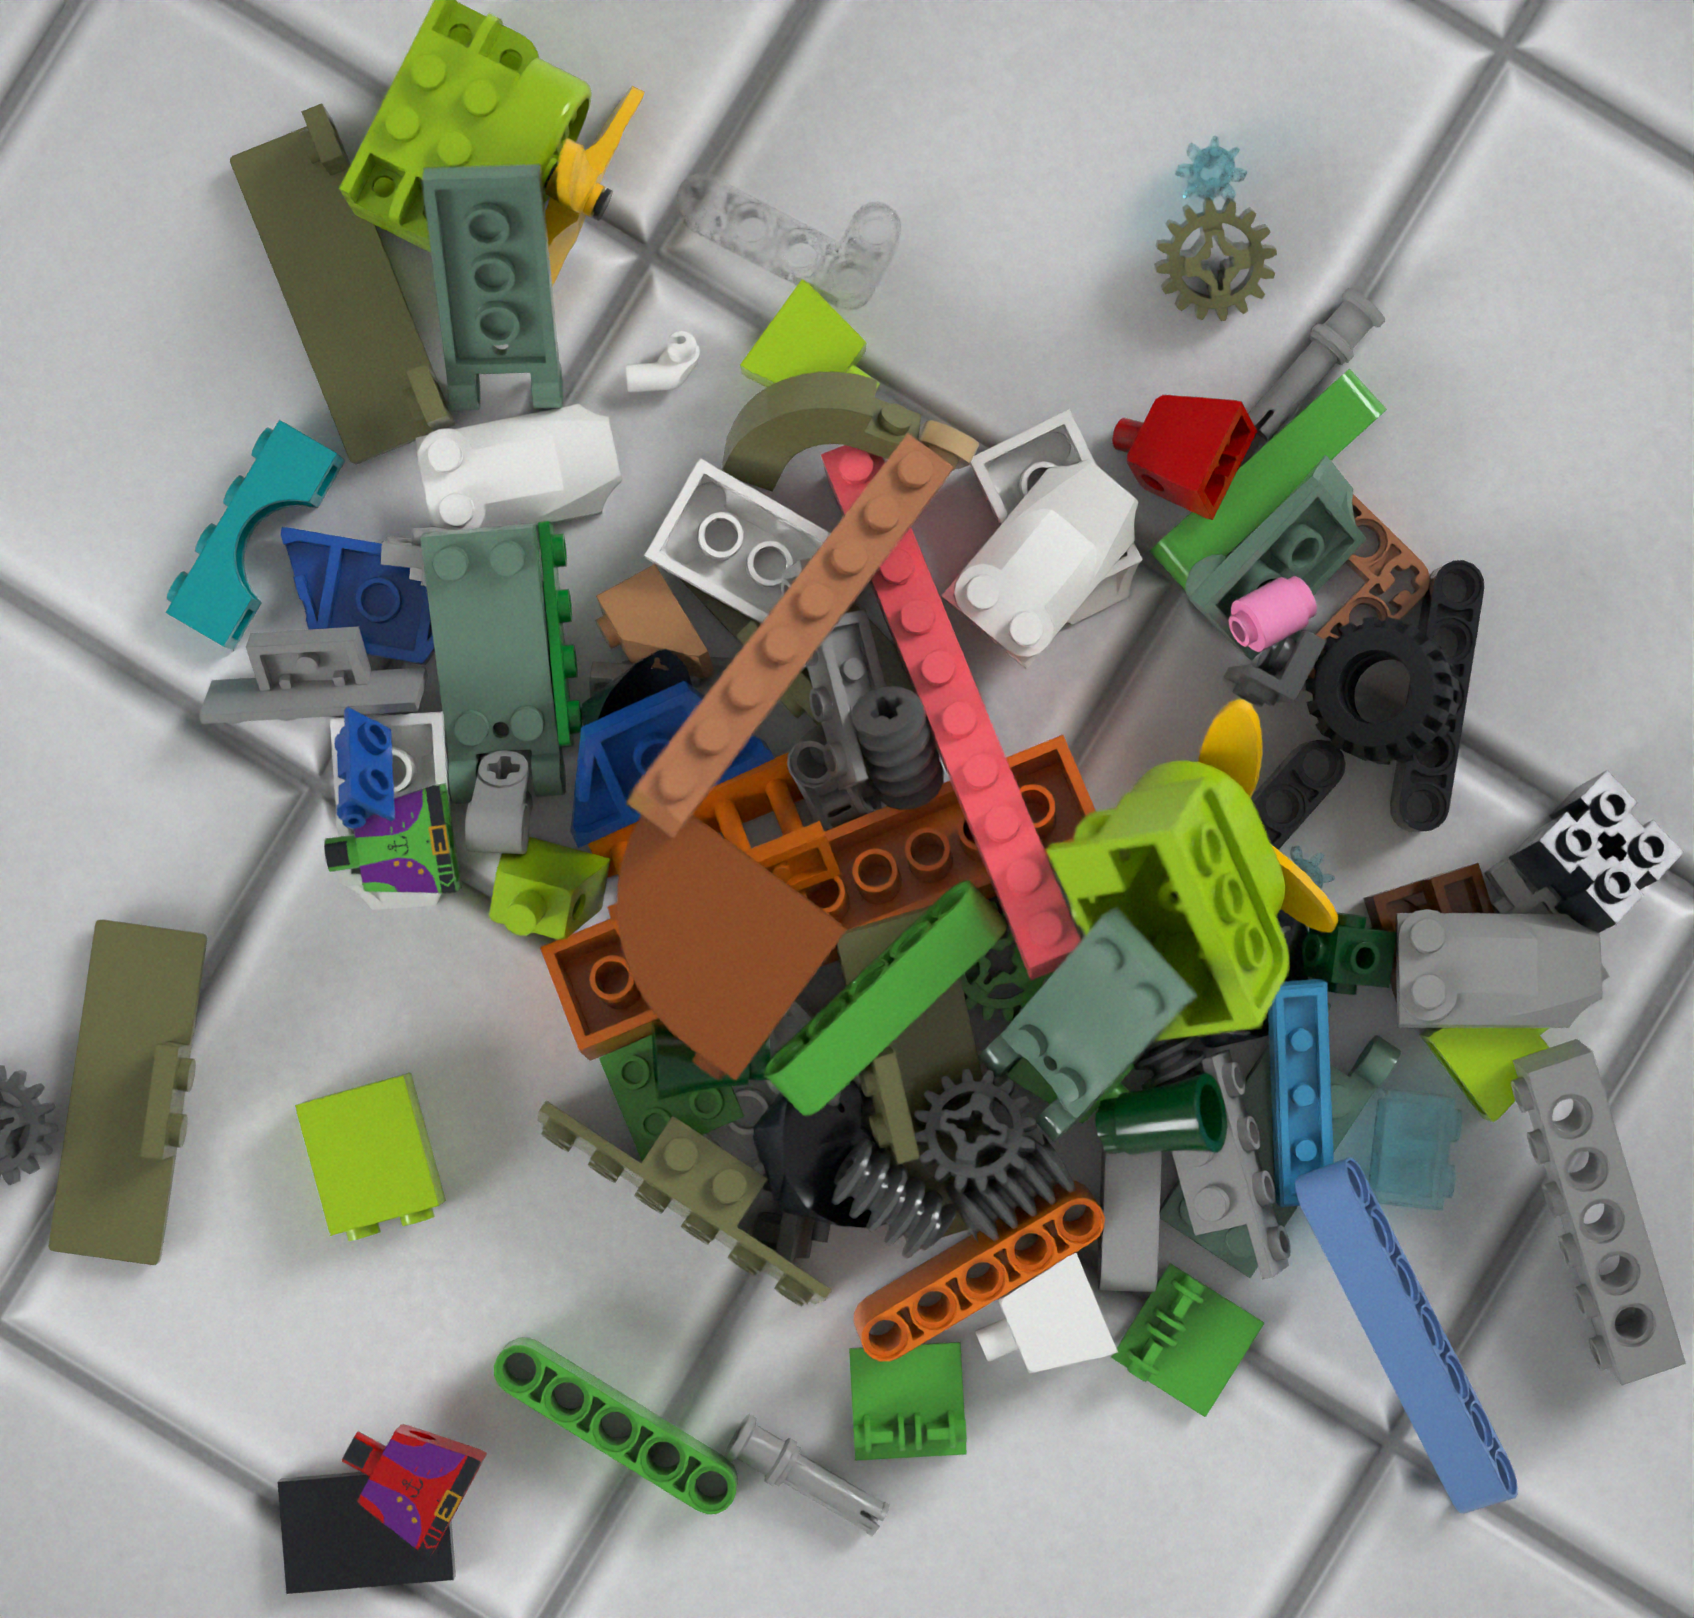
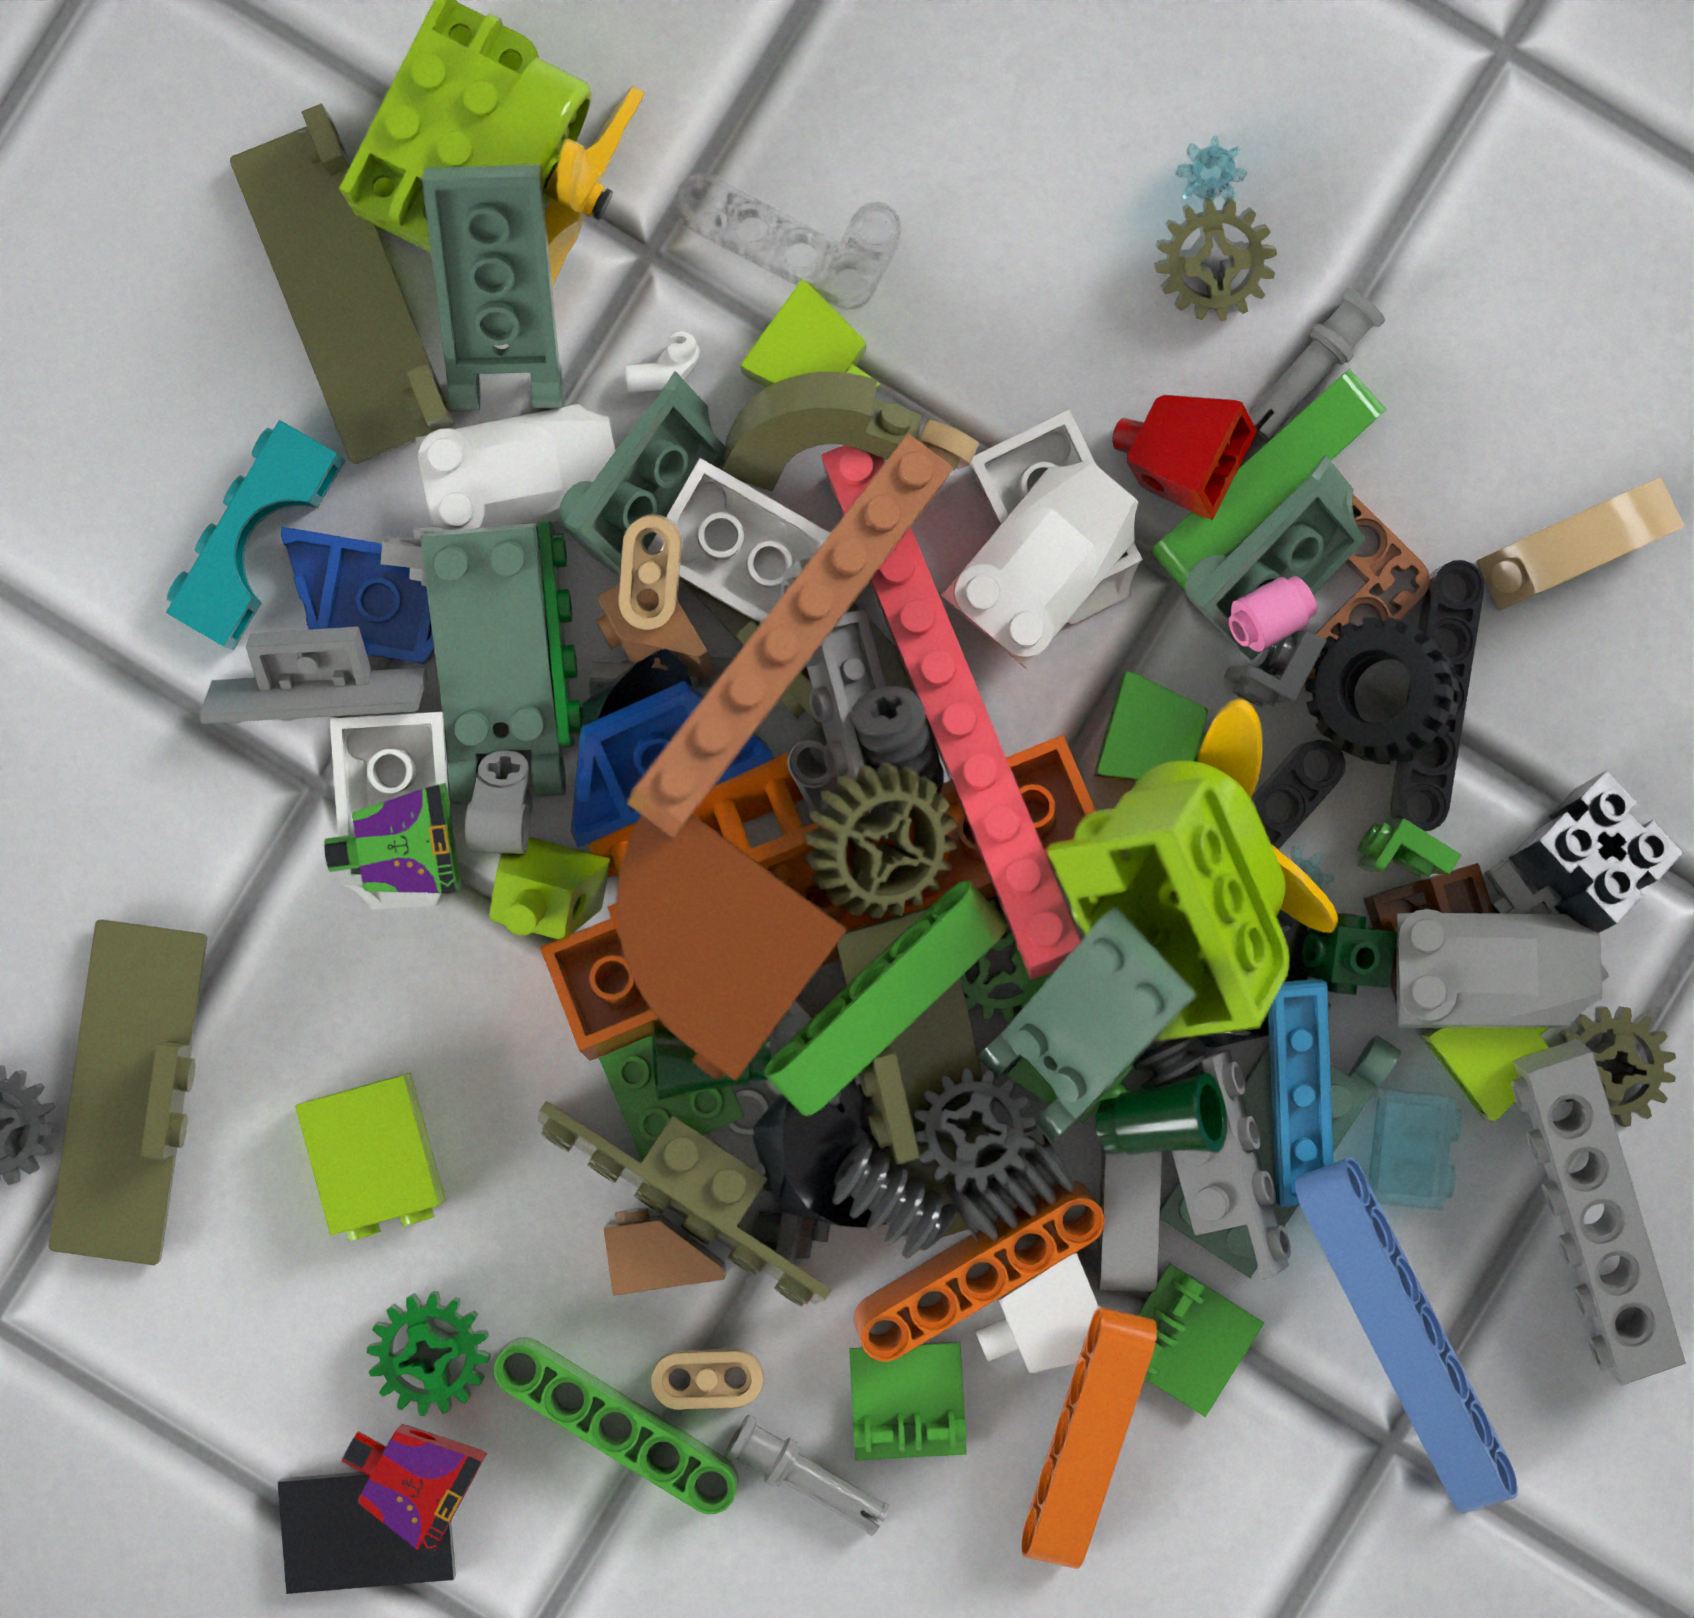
(366, 767): blue hinge -> none
(436, 1377): none -> green gear
(642, 473): none -> sand green slope
(650, 571): none -> tan plate
(655, 1254): none -> medium nougat slope
(708, 1380): none -> tan plate
(870, 883): none -> olive gear
(1088, 1437): none -> orange beam
(1148, 729): none -> bright green torso
(1407, 847): none -> bright green bracket
(1580, 543): none -> tan arch
(1619, 1045): none -> olive gear

